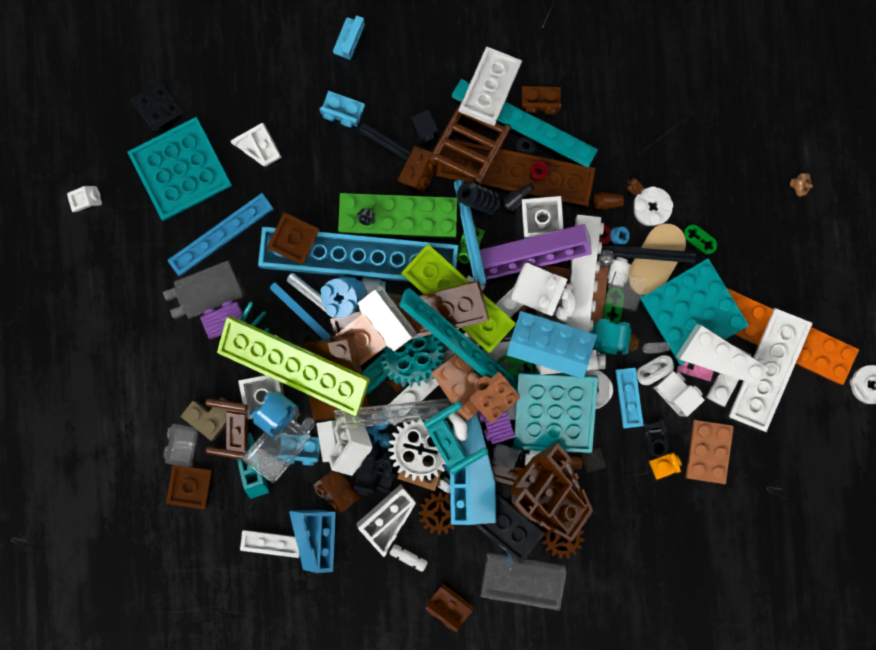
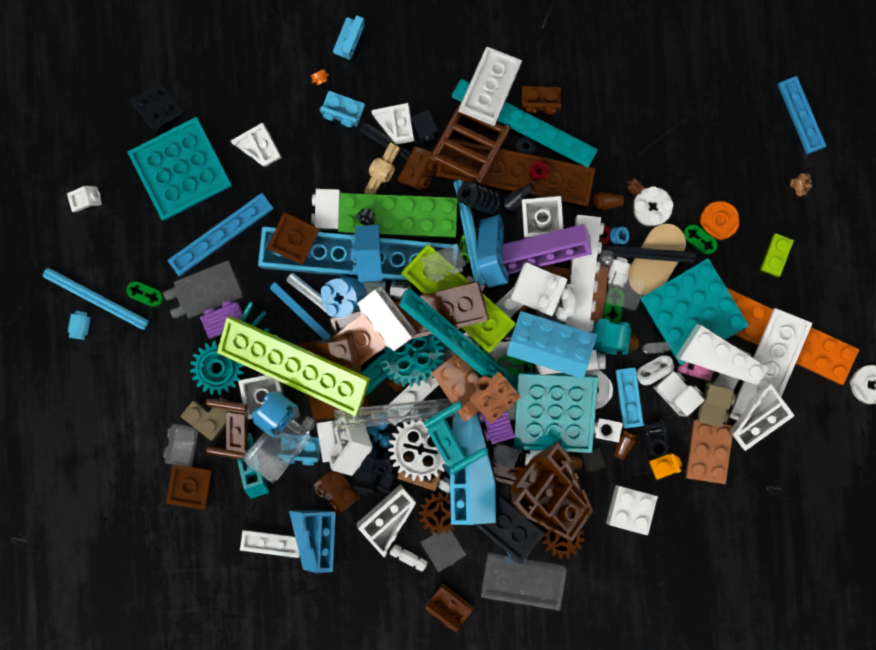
(79, 325): none -> medium azure brick
(95, 298): none -> medium azure axle
(143, 298): none -> green beam
(206, 374): none -> teal gear
(319, 77): none -> orange plate
(326, 209): none -> white brick
(367, 253): none -> dark azure brick
(382, 169): none -> tan axle
(396, 122): none -> white wing
(398, 287): none -> white plate
(443, 262): none -> clear bracket
(443, 549): none -> clear piece
(460, 427): white arm -> none
(491, 251): none -> dark azure beam
(614, 434): none -> white brick
(625, 444): none -> reddish brown cone
(631, 510): none -> white brick
(717, 400): none -> dark tan brick
(719, 220): none -> orange tile
(761, 417): none -> white wedge
(776, 255): none -> lime plate
(801, 115): none -> dark azure tile

